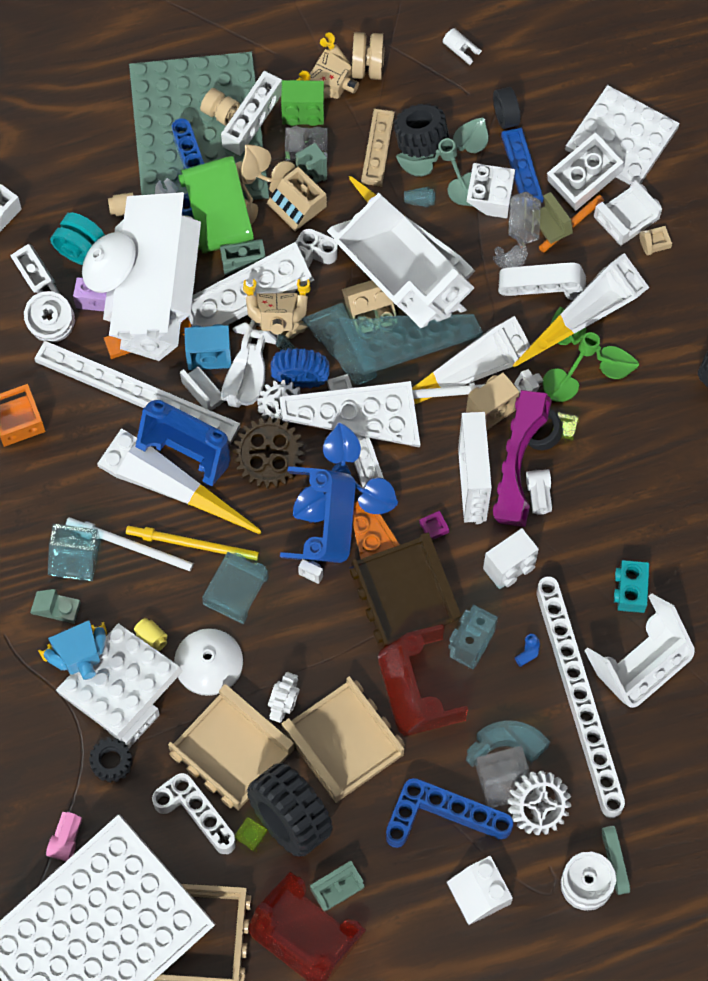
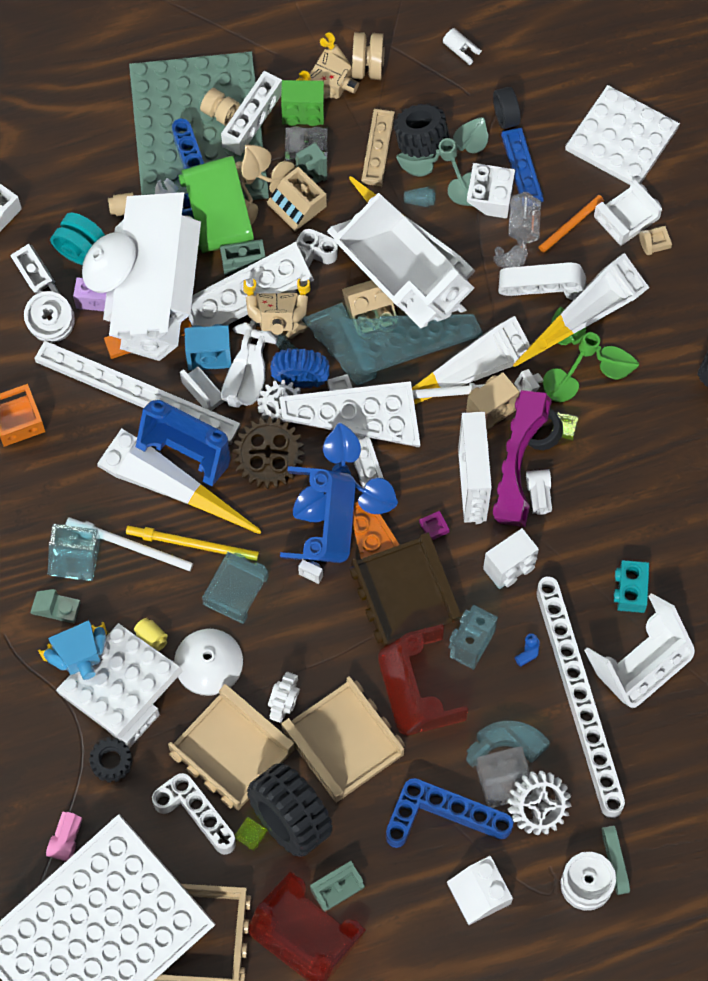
(553, 220): olive panel -> none
(585, 171): white brick -> none

